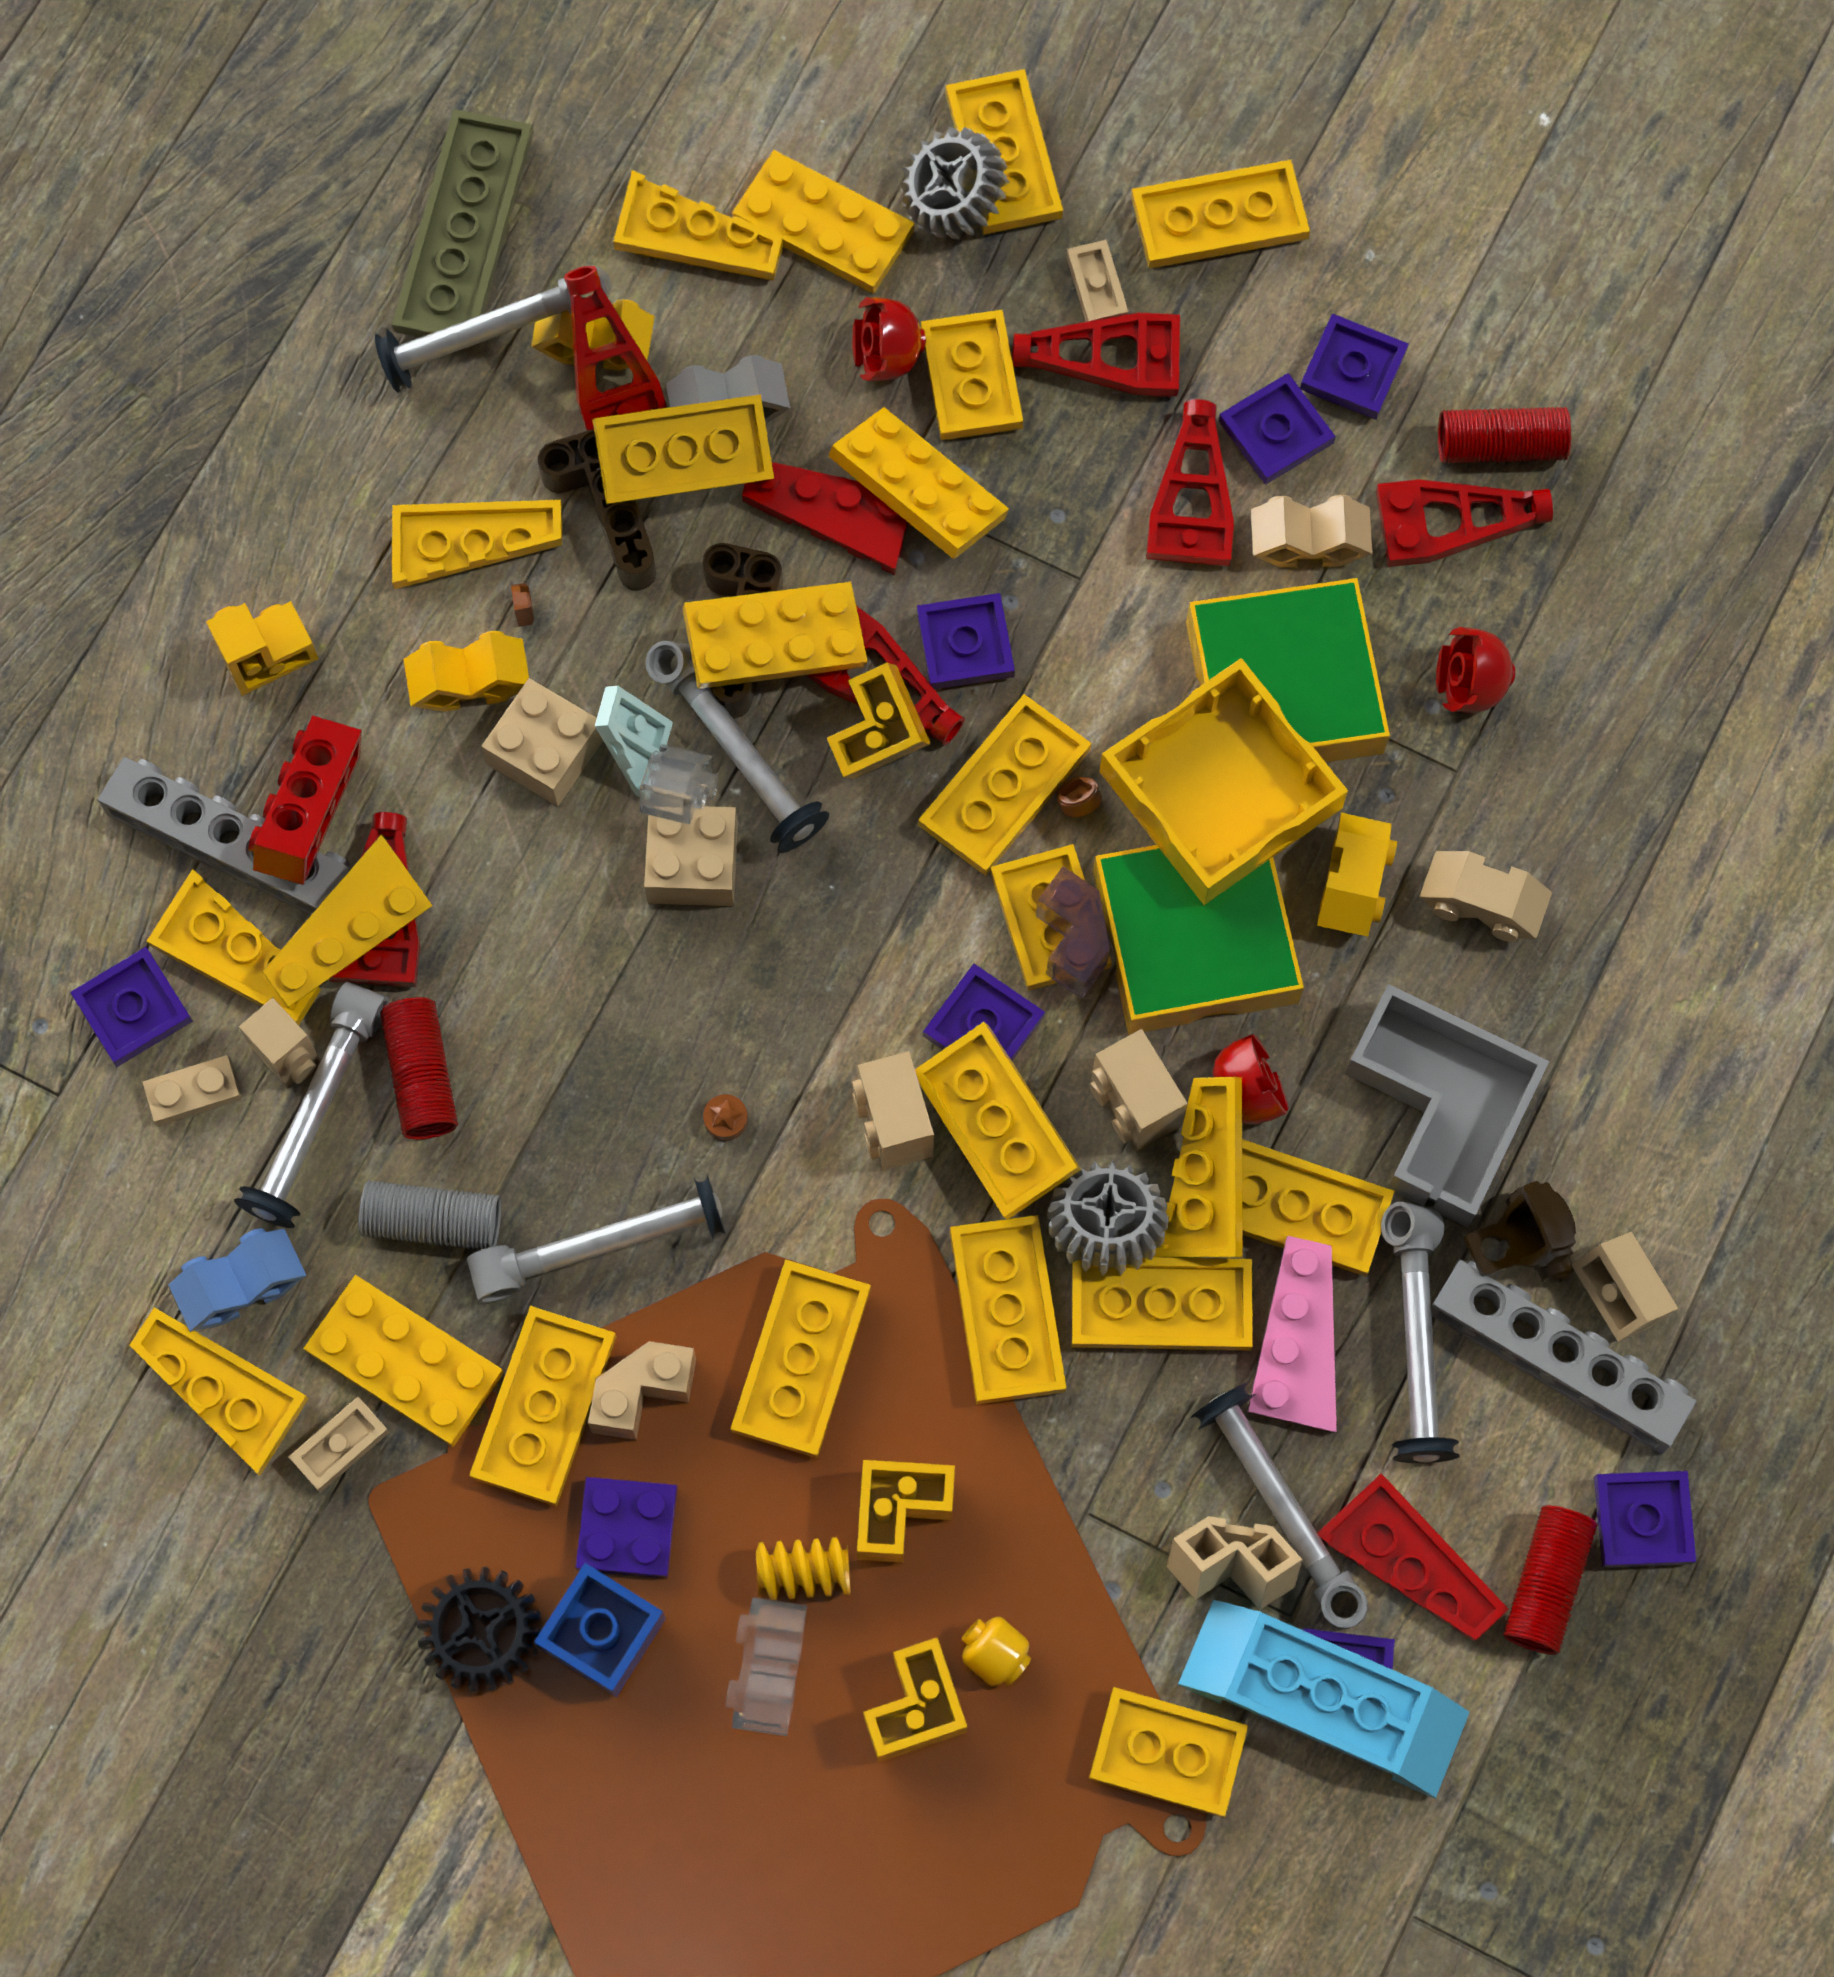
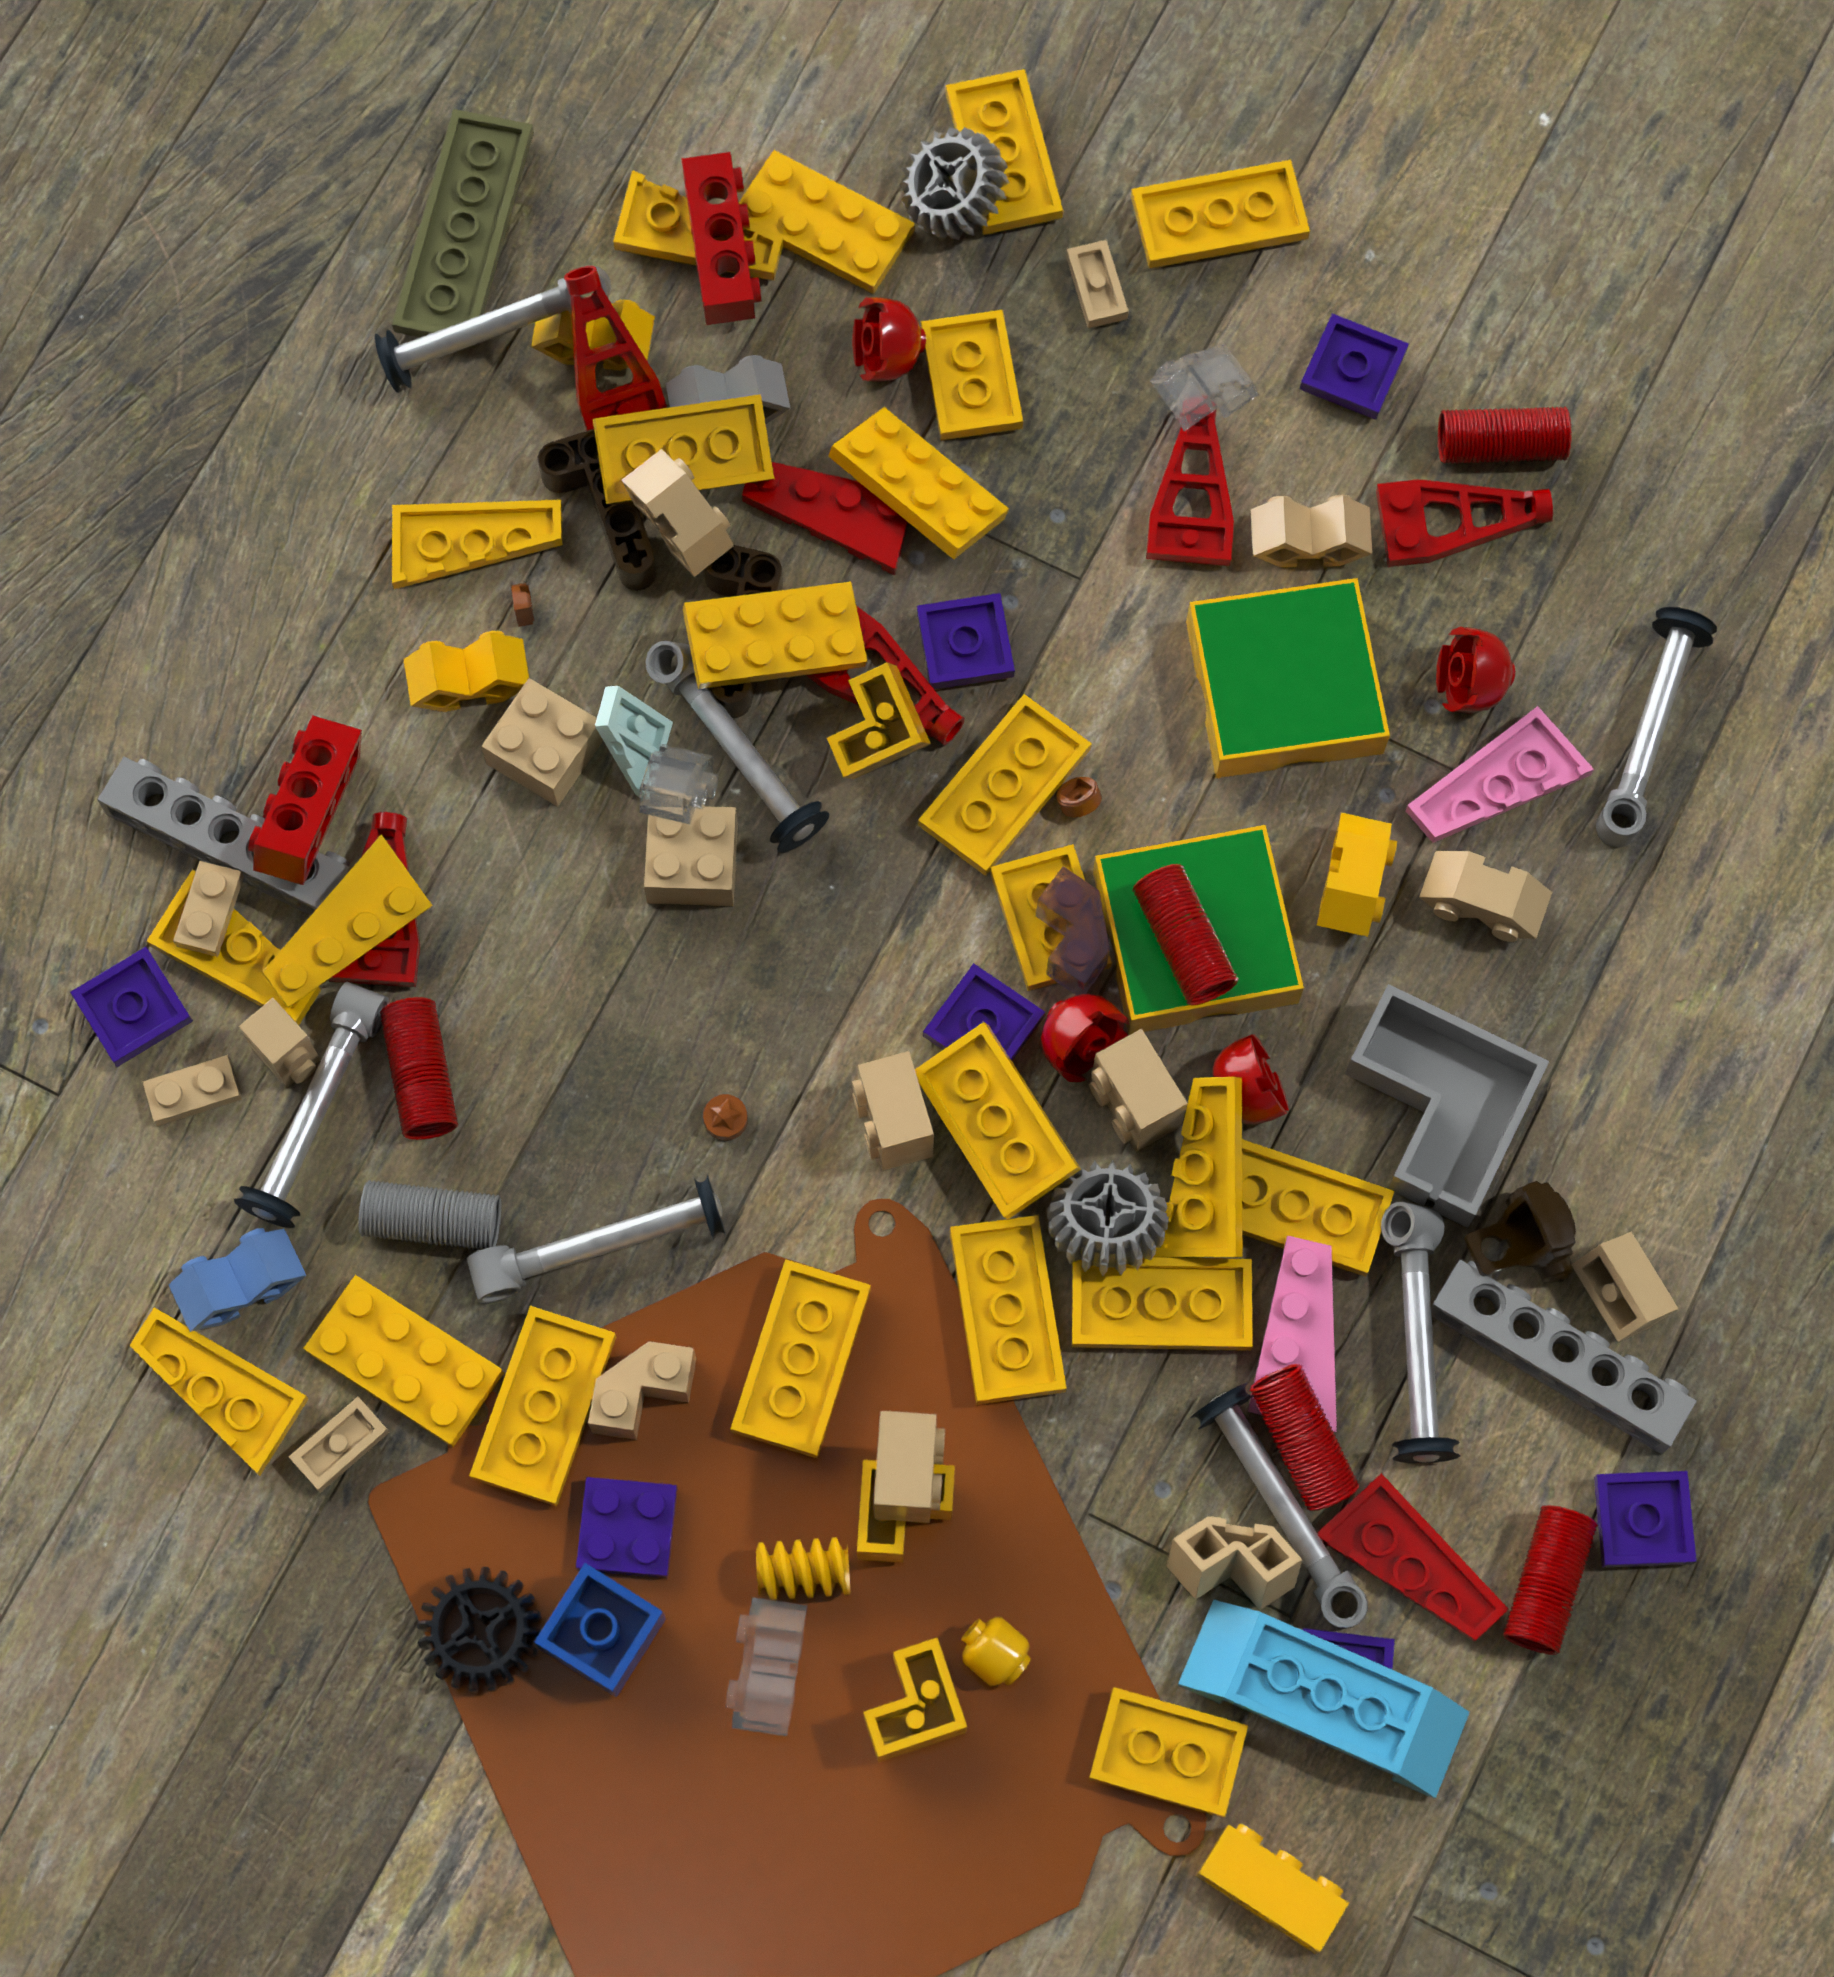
(208, 908): none -> tan plate
(262, 646): yellow brick -> none
(679, 511): none -> tan brick
(704, 180): none -> red brick
(905, 1465): none -> tan brick
(1078, 1031): none -> red cylinder
(1157, 352): red plate -> none
(1190, 947): none -> red piece
(1203, 383): none -> clear brick
(1222, 781): yellow tile -> none
(1273, 1887): none -> yellow brick
(1276, 428): dark purple plate -> none
(1307, 1449): none -> red piece
(1506, 773): none -> bright pink wing
(1682, 631): none -> piece

